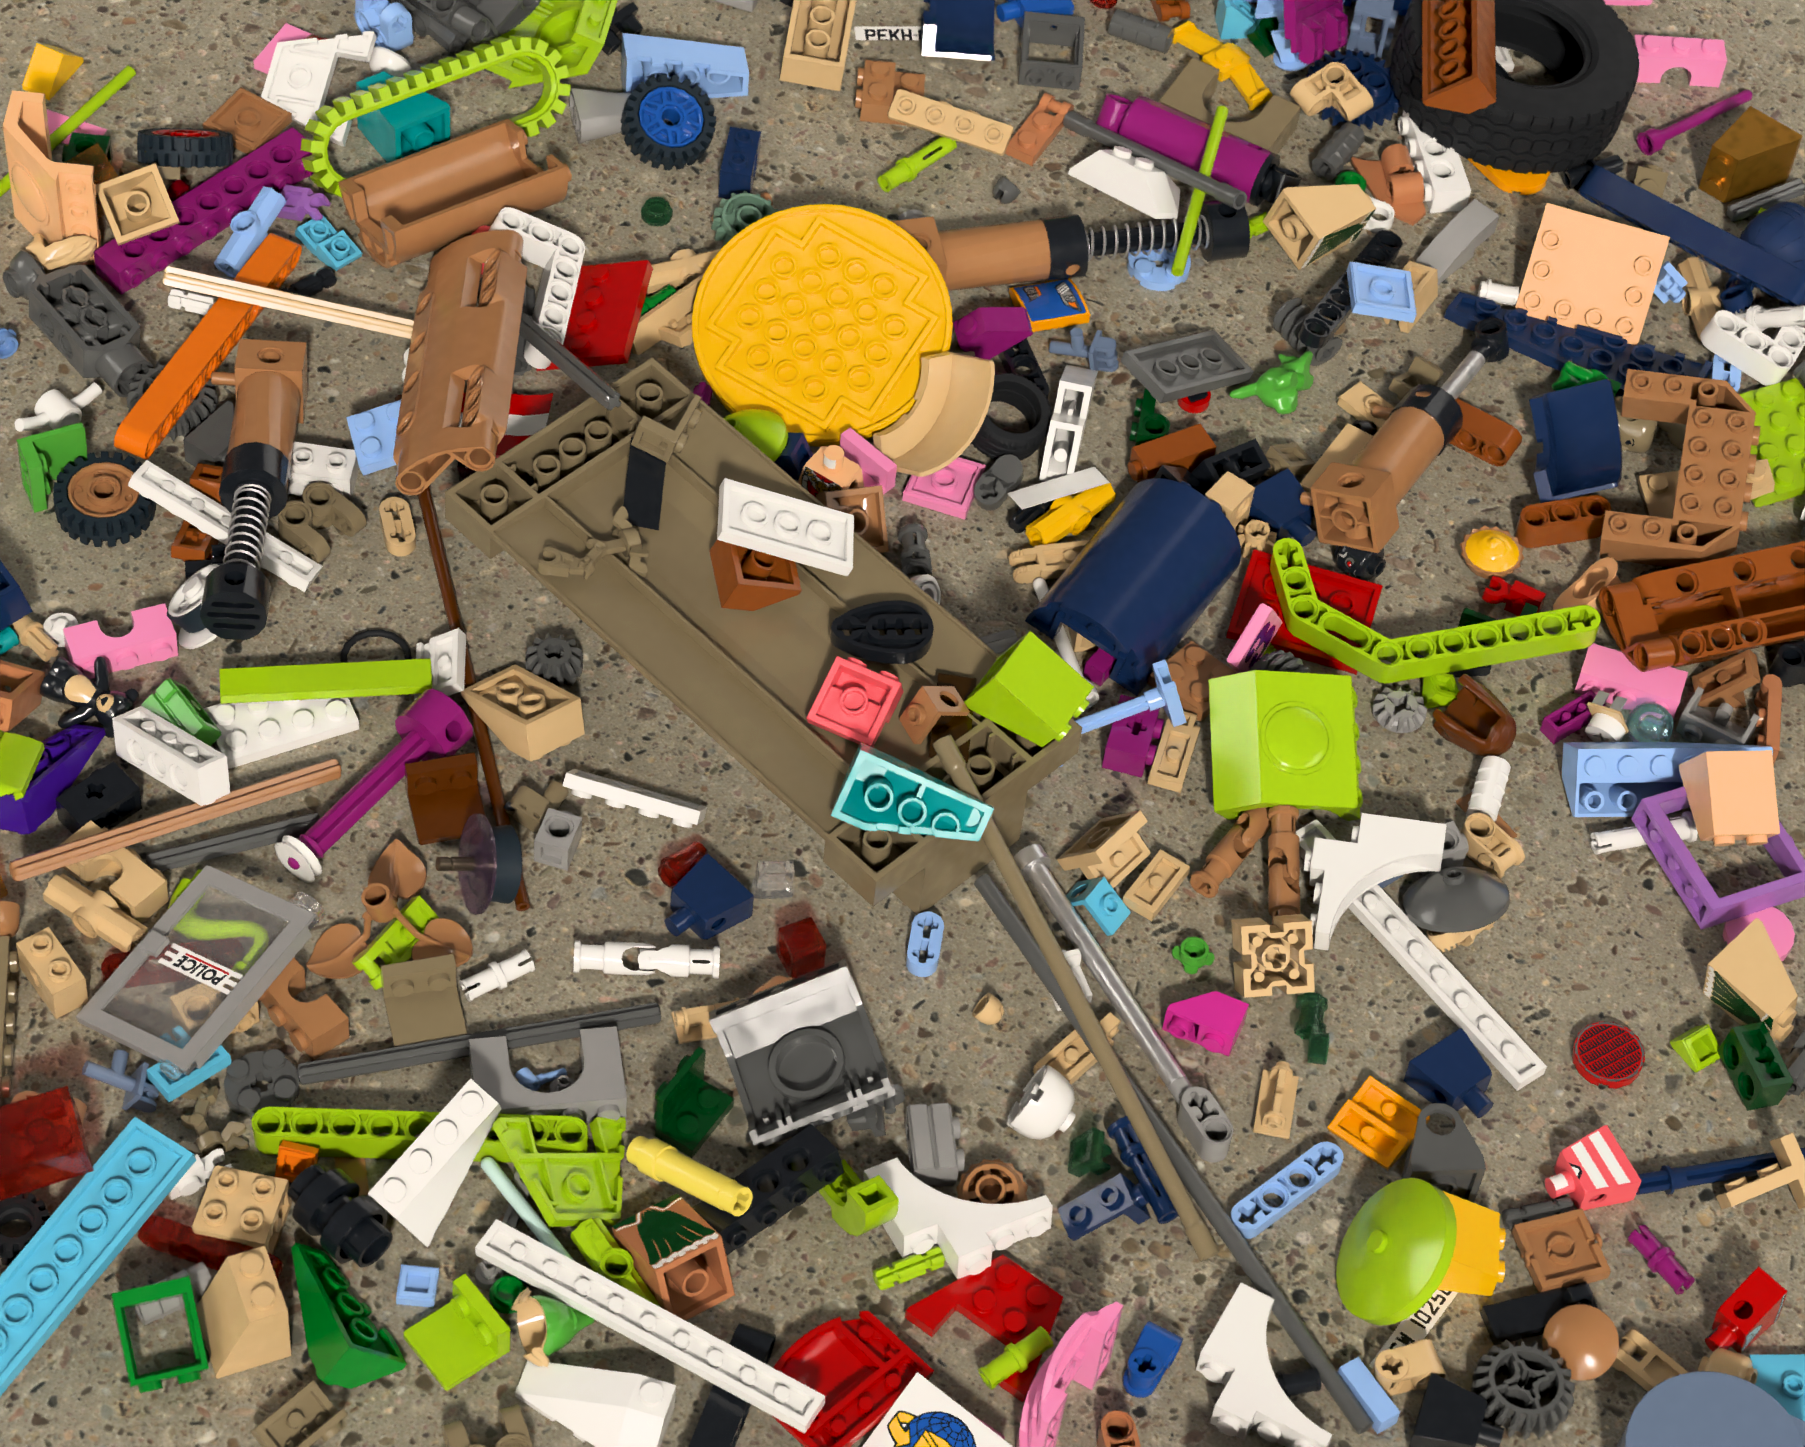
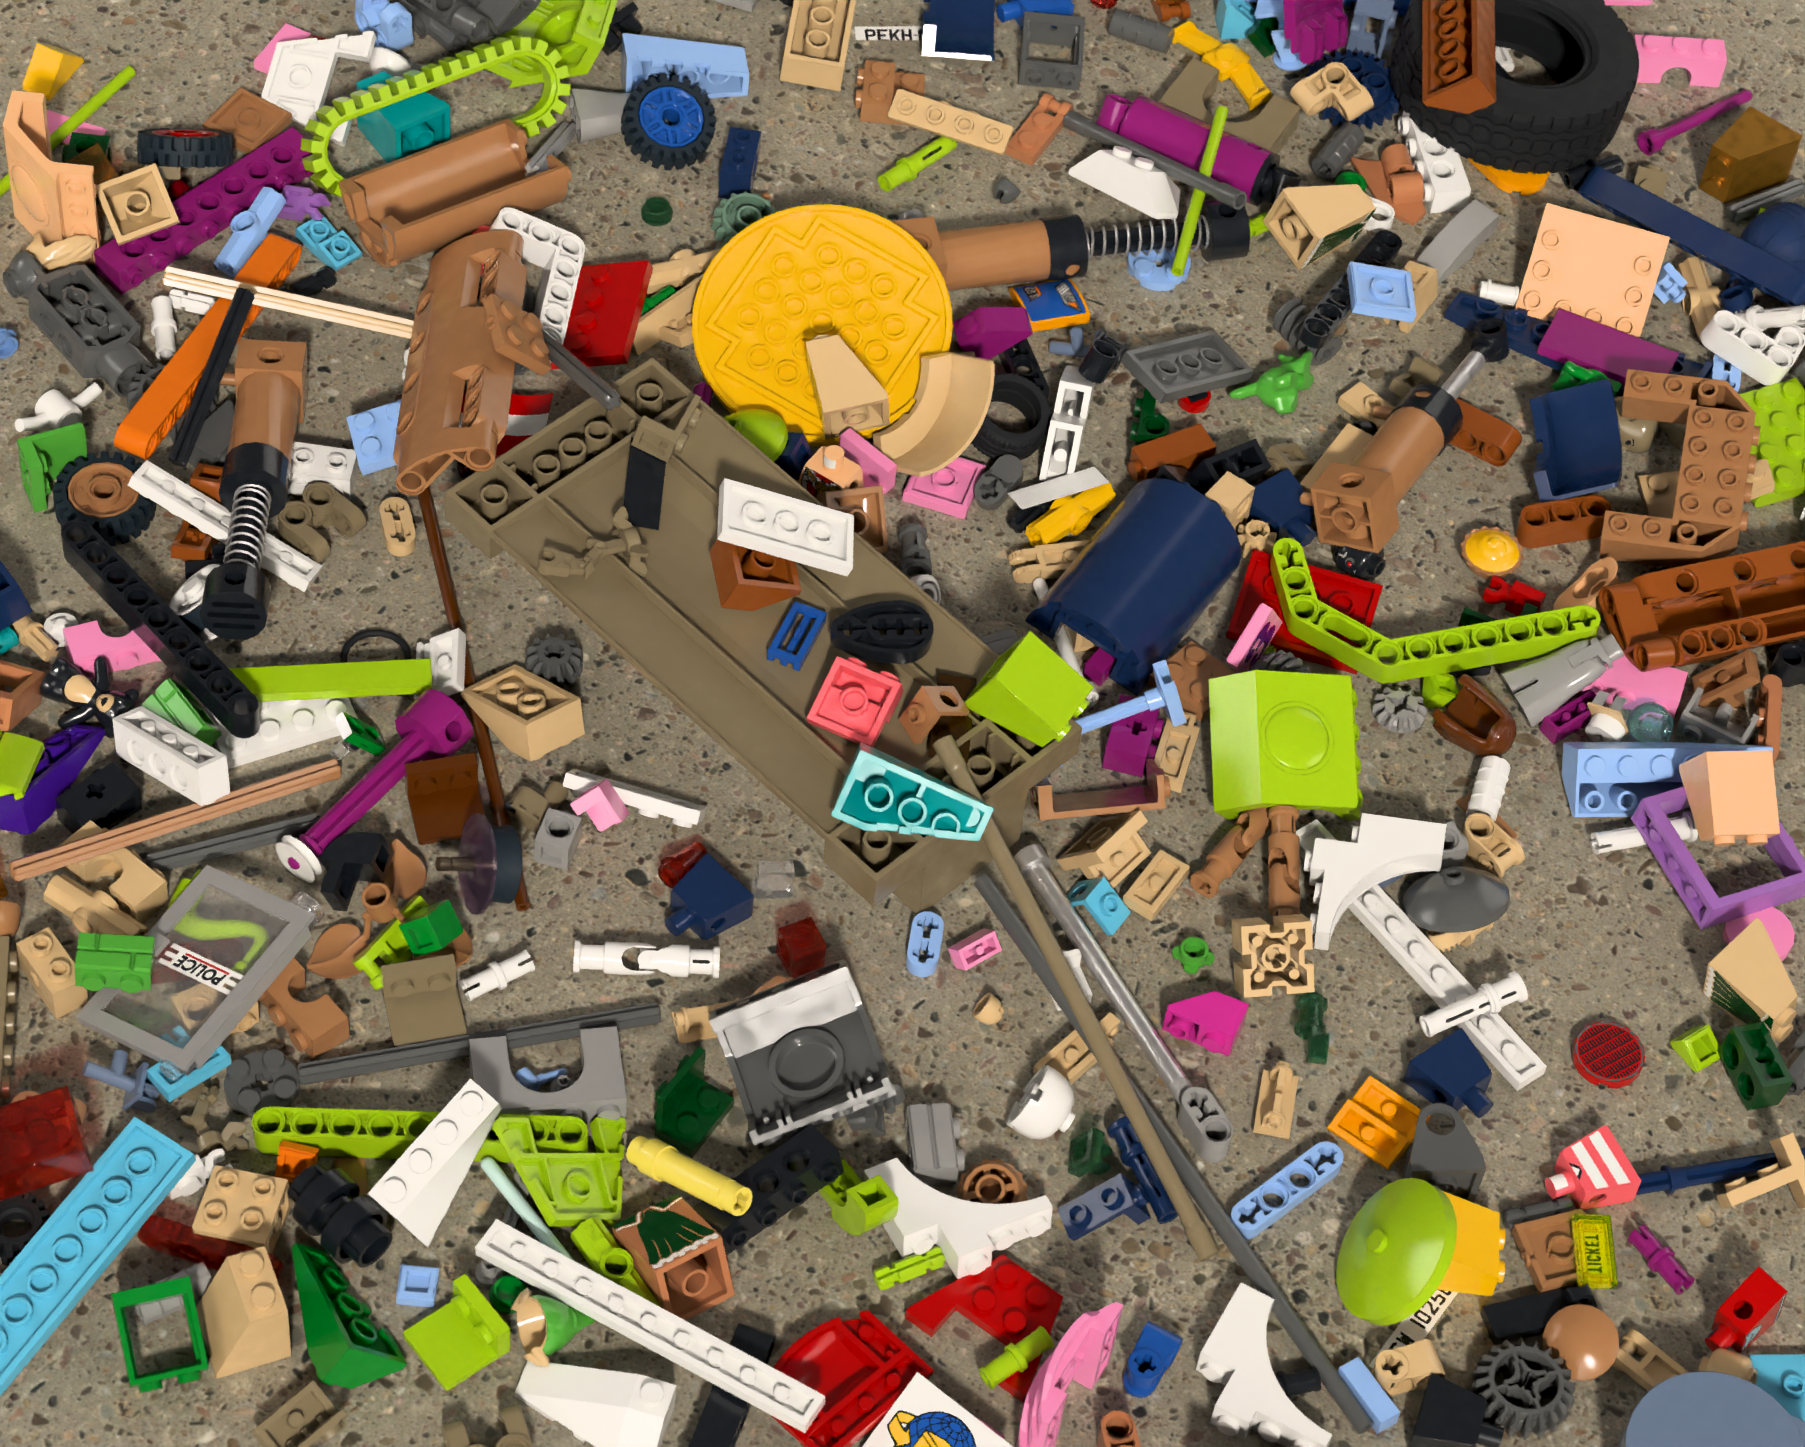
(114, 962): none -> bright green brick
(161, 629): none -> black beam
(163, 327): none -> white pin
(211, 377): none -> black axle
(353, 859): none -> black brick
(356, 735): none -> piece
(431, 928): none -> green panel
(517, 334): none -> medium nougat plate
(553, 145): none -> light grey axle
(601, 805): none -> bright pink panel
(787, 656): none -> blue tile
(844, 388): none -> tan slope
(974, 949): none -> bright pink piece
(1102, 358): none -> black piece
(1102, 802): none -> medium nougat panel
(1487, 999): none -> white pin
(1550, 681): none -> light grey piece
(1594, 1251): none -> clear neon green tile
(1602, 348): none -> magenta tile

